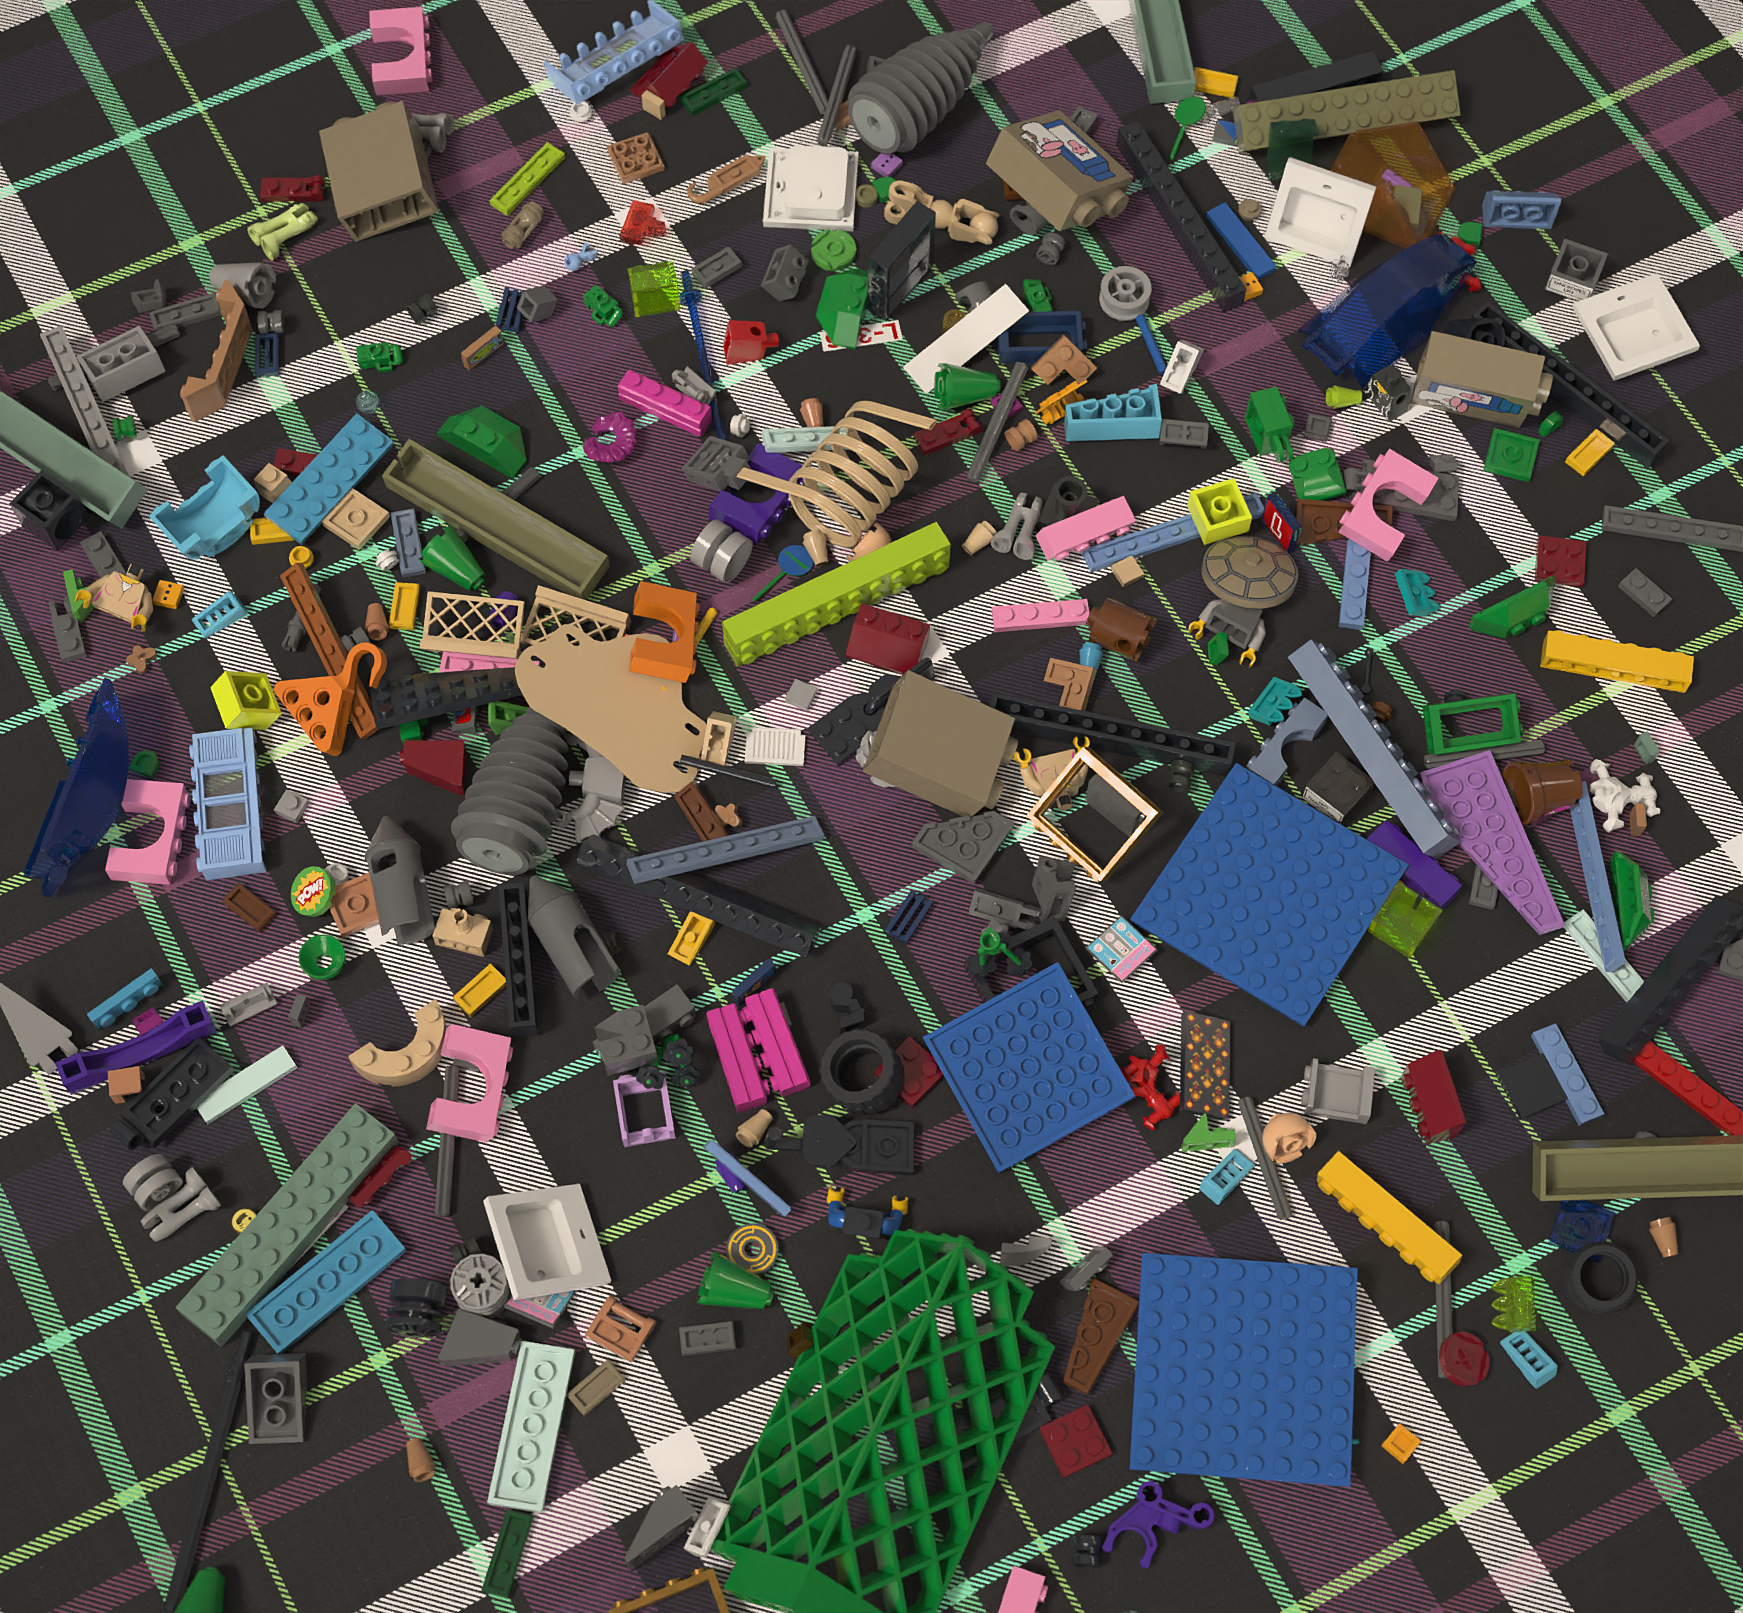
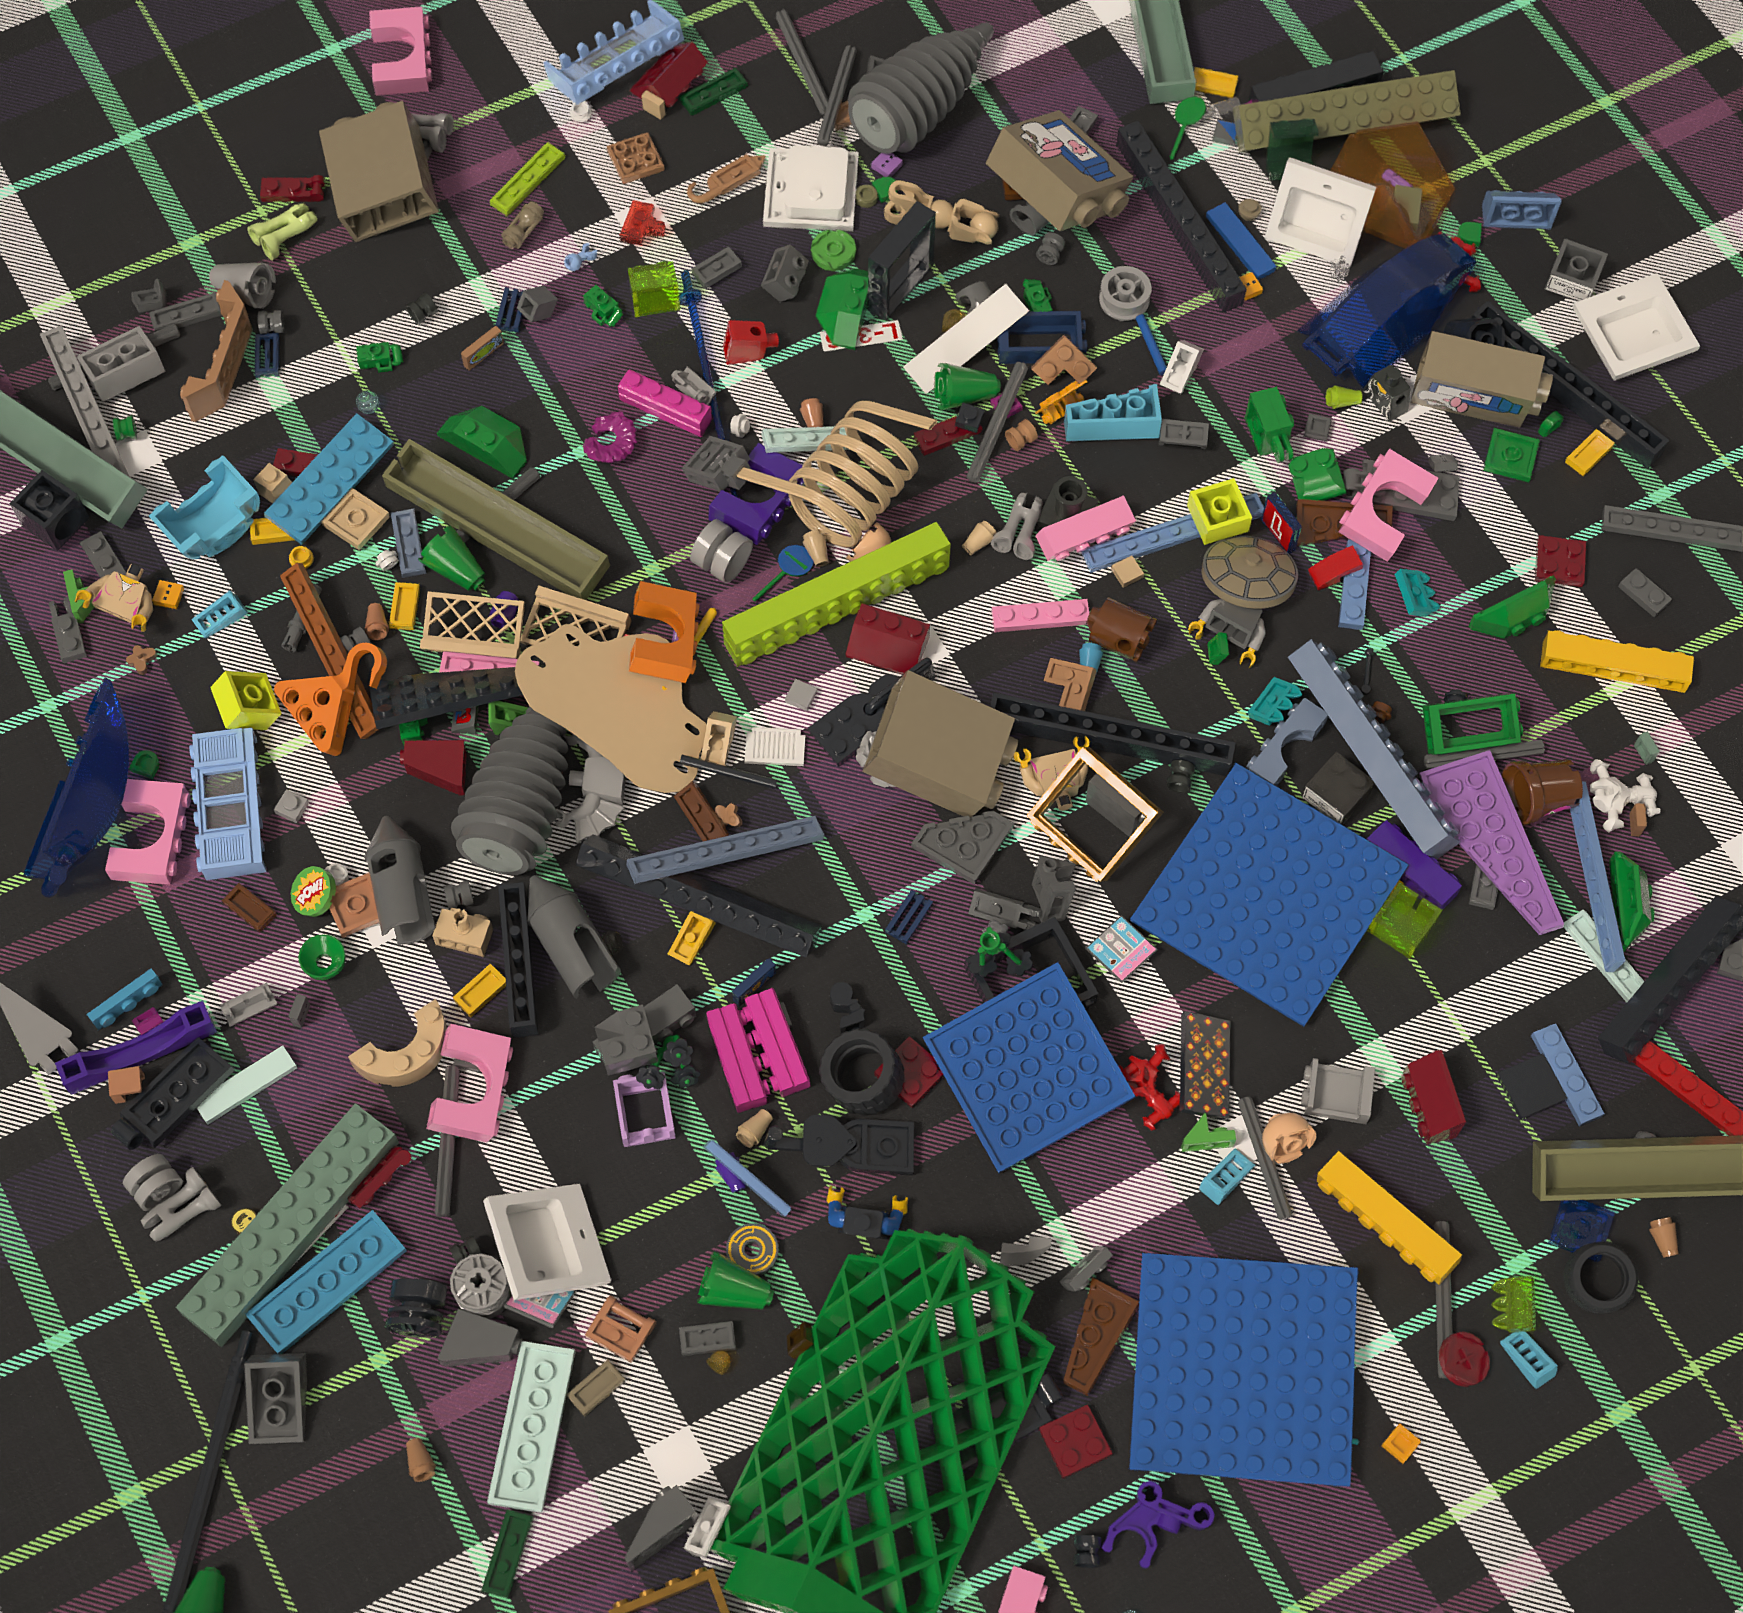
(719, 1362): none -> clear yellow hinge
(969, 417): none -> black plate
(1337, 565): none -> red slope

